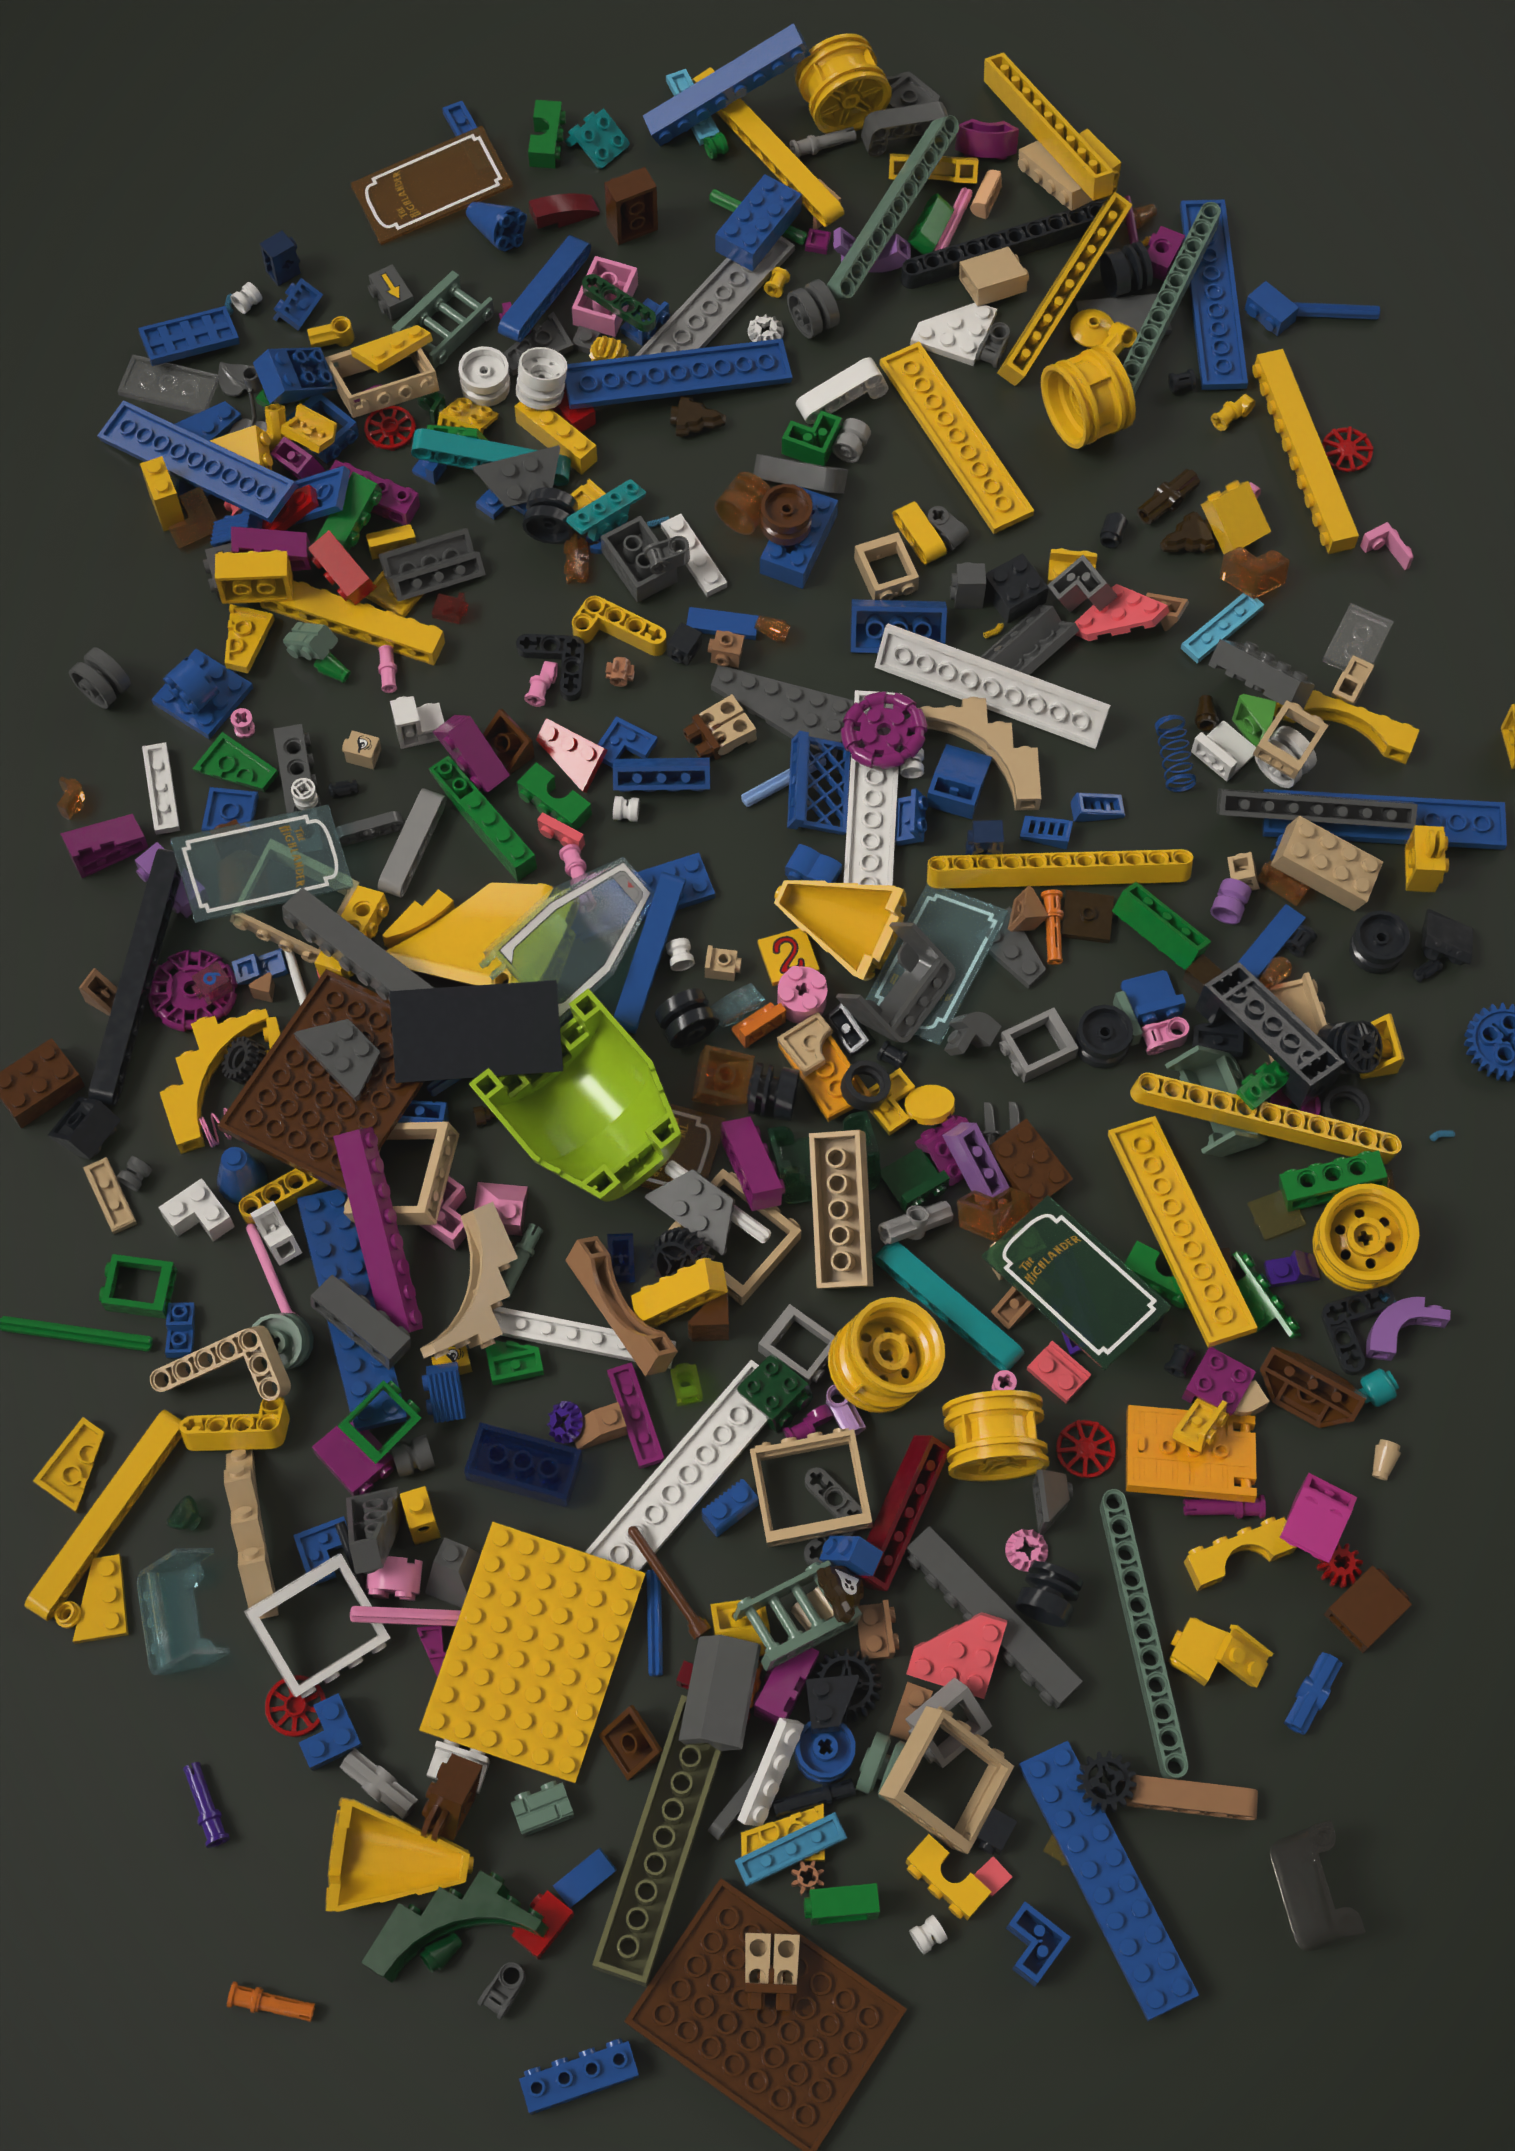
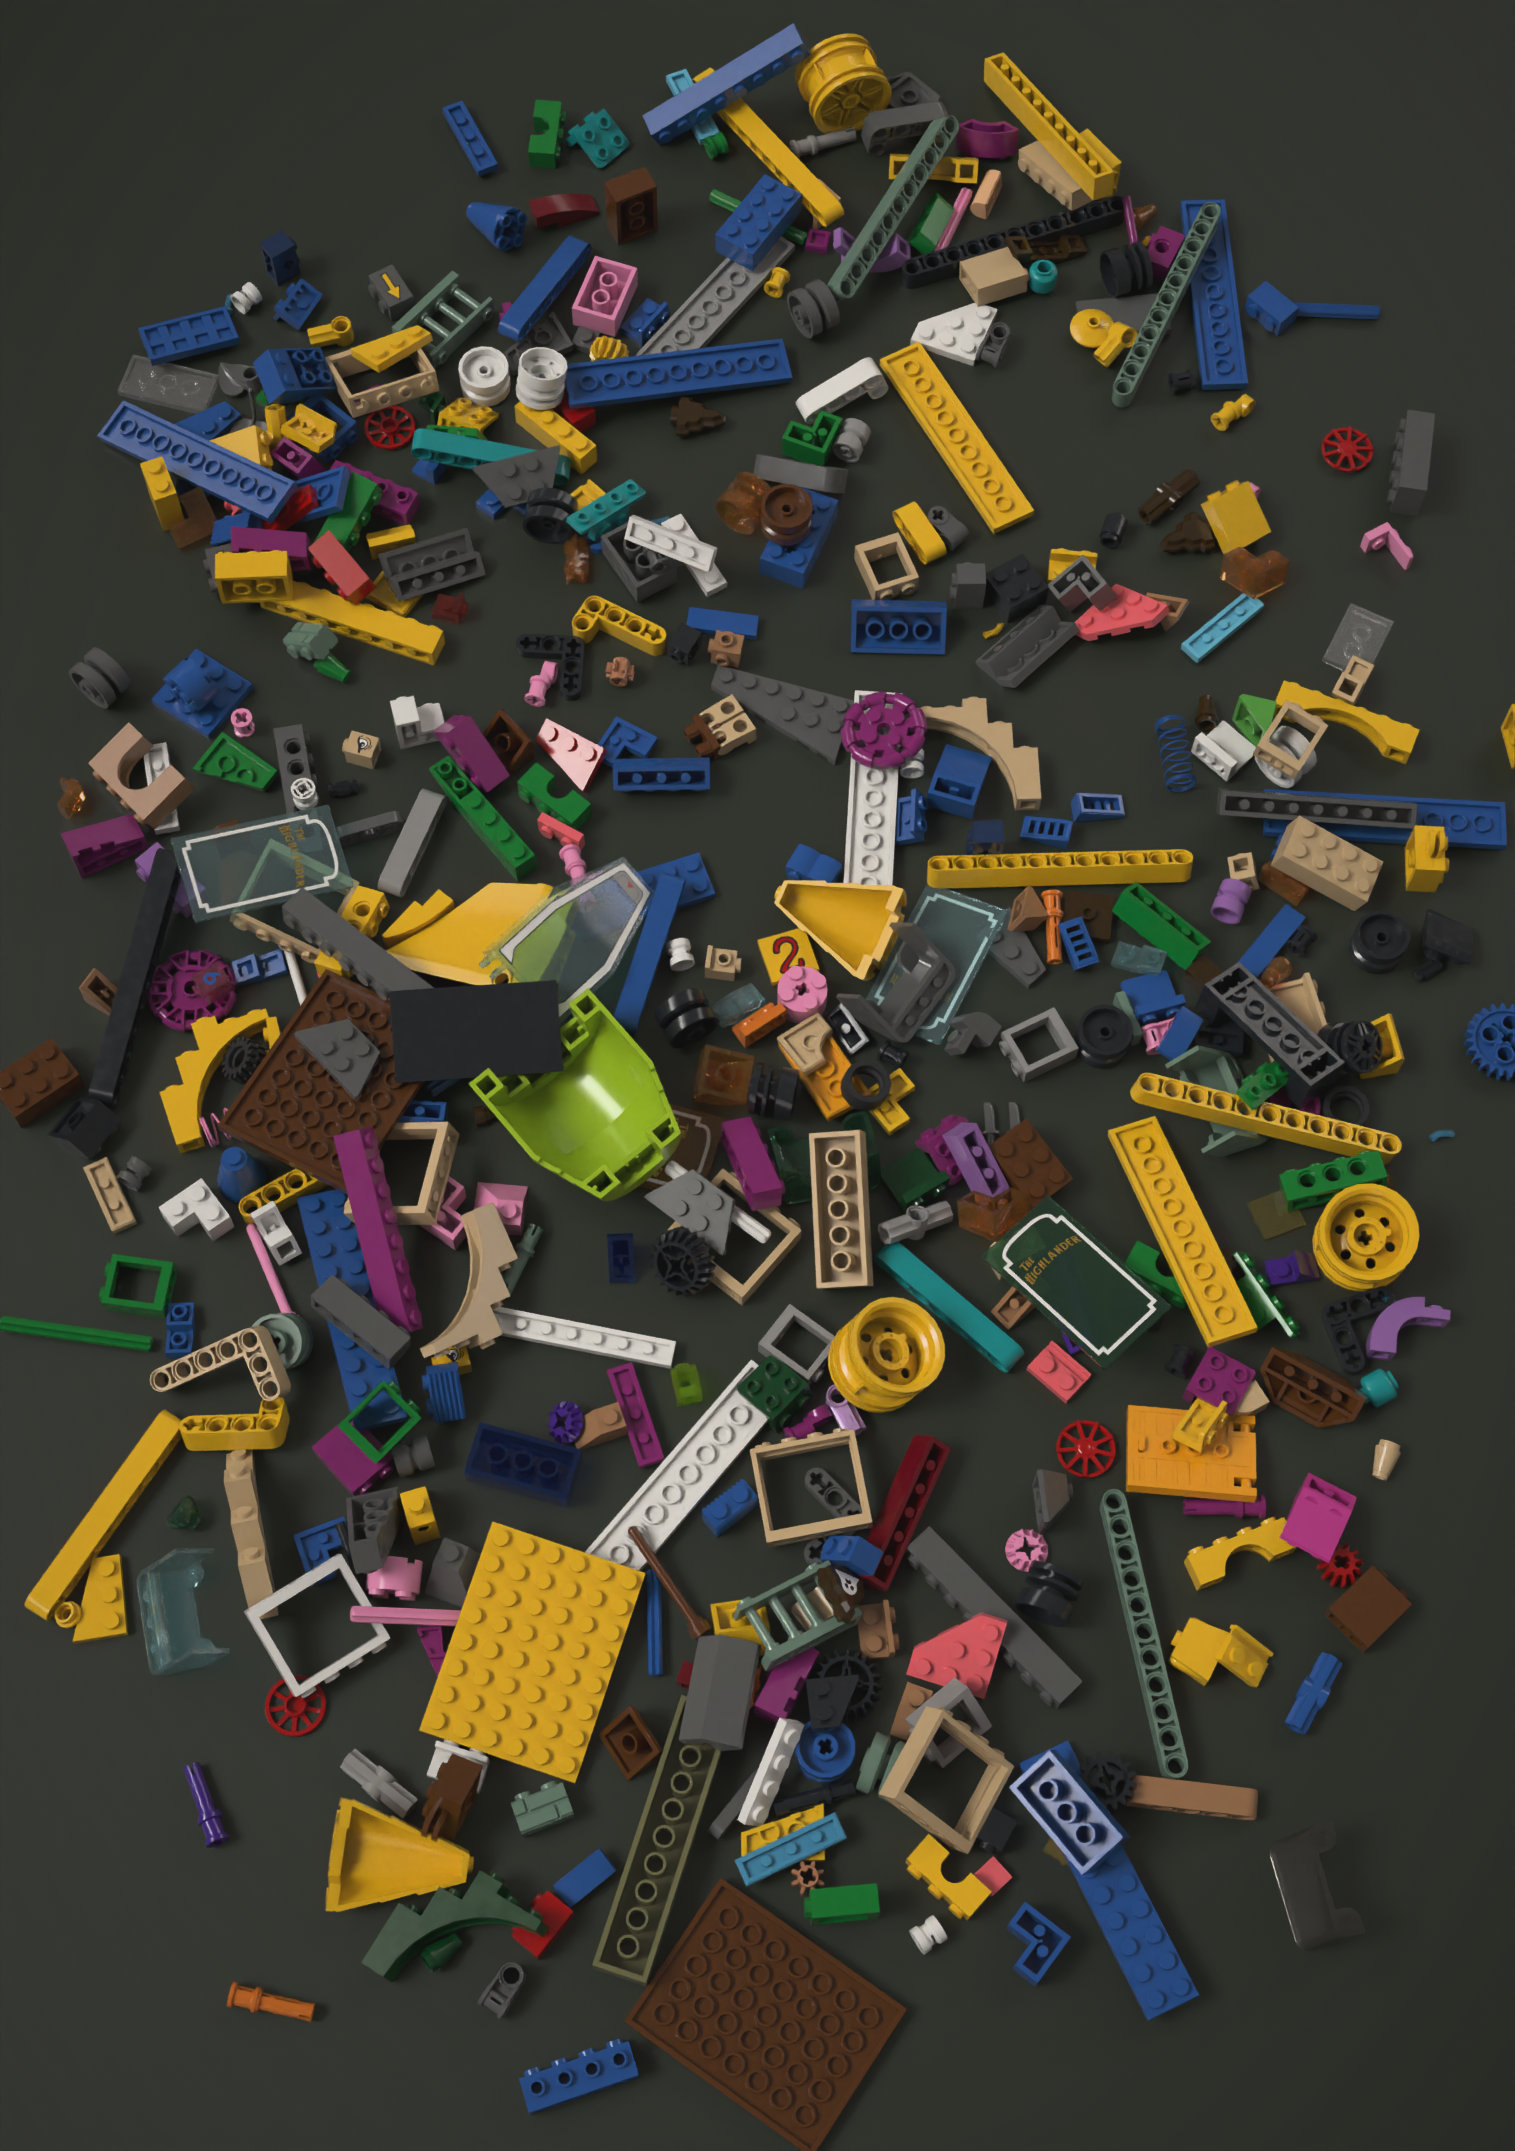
(71, 1465): yellow wing -> none
(150, 803): none -> medium nougat arch
(229, 804): blue plate -> none
(245, 636): yellow wing -> none
(263, 988): medium nougat slope -> none
(336, 1739): blue brick -> none
(387, 669): bright pink pin -> none
(431, 185): clear orange piece -> none
(513, 1362): green wing -> none
(594, 1270): medium nougat arch -> none
(616, 305): dark green beam -> none
(626, 809): white wheel -> none
(670, 543): none -> white plate
(680, 1292): yellow brick -> none
(711, 1321): reddish brown slope -> none
(755, 329): white gear -> none
(771, 1978): tan hips -> none
(773, 628): clear orange cone -> none
(773, 785): light blue axle -> none
(799, 785): blue fence -> none
(929, 1104): yellow tile -> none
(995, 1435): yellow wheel -> none
(1001, 1377): bright pink bush -> none
(1004, 688): white plate -> none
(1042, 276): none -> teal head
(1064, 289): yellow brick -> none
(1065, 249): none -> dark brown slope
(1069, 1812): none -> blue brick
(1086, 940): none -> blue slope
(1088, 396): yellow wheel -> none
(1139, 960): none -> clear light blue slope
(1180, 1034): none -> blue slope
(1262, 672): dark grey wedge -> none
(1305, 451): yellow brick -> none
(1411, 462): none -> dark grey brick

